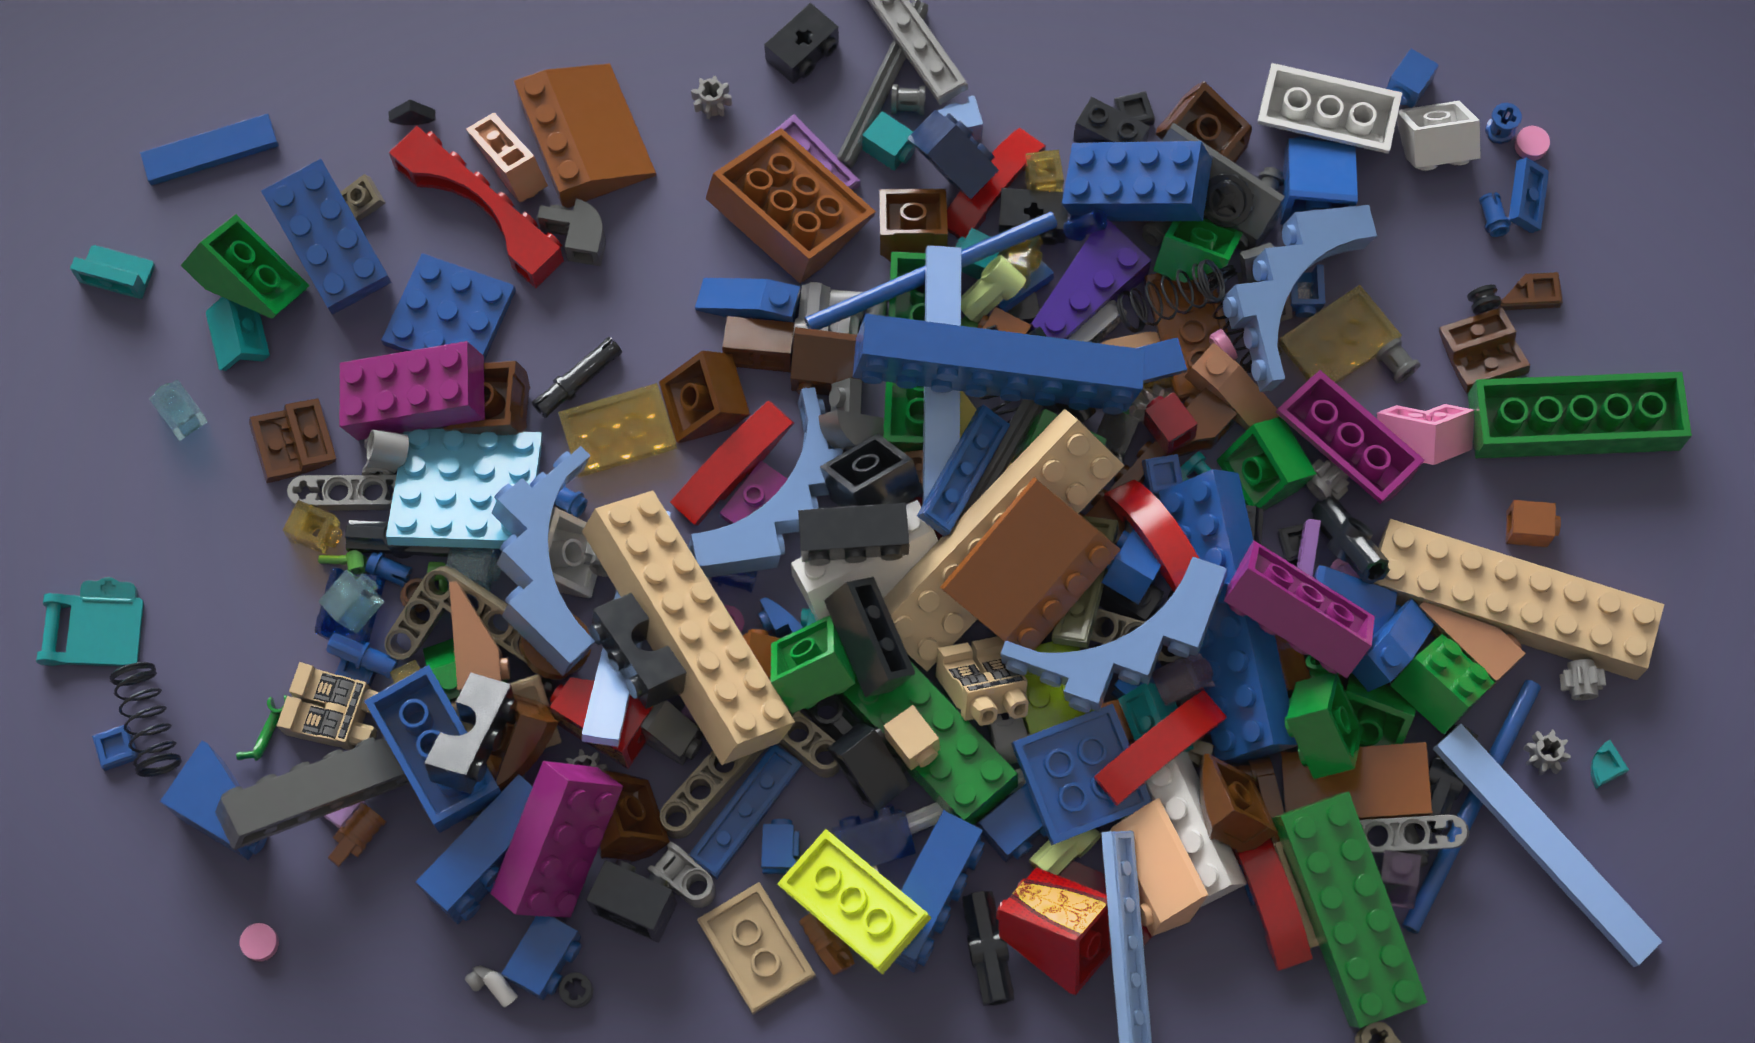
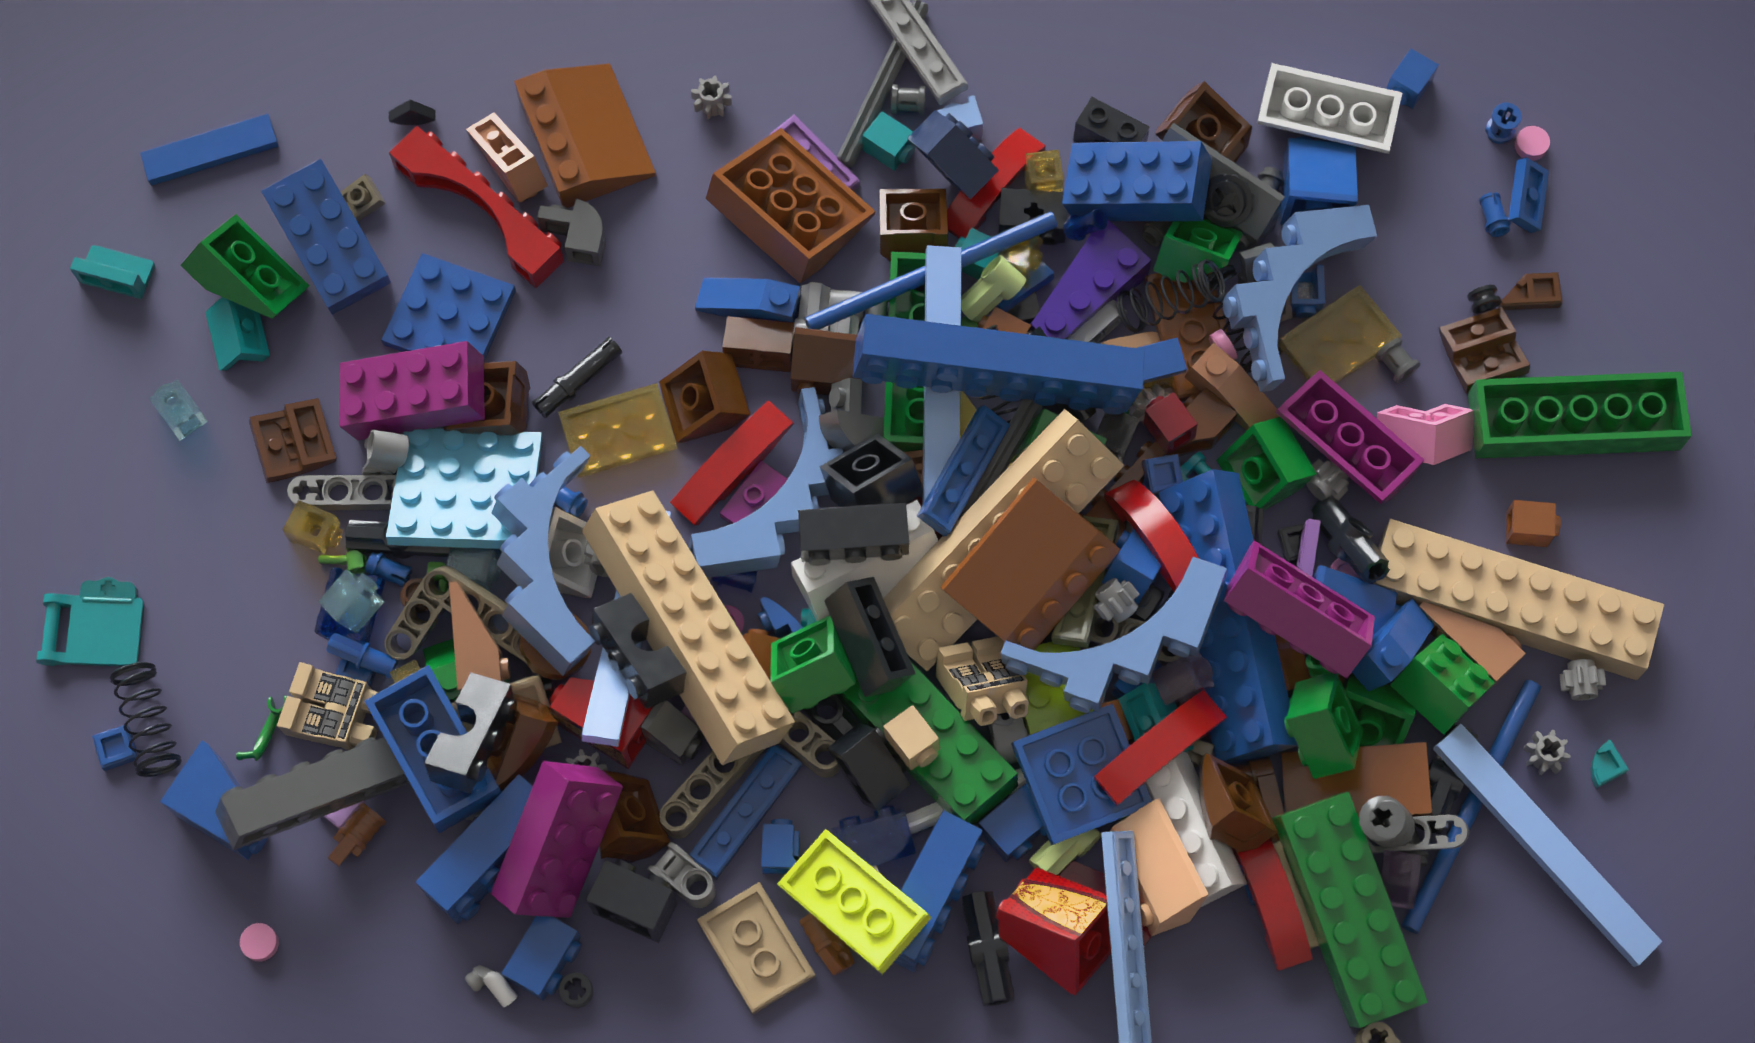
(802, 43): black brick -> none
(1116, 600): none -> light grey gear
(1136, 106): black tile -> none
(1401, 821): none -> dark grey piece
(1439, 135): white slope -> none

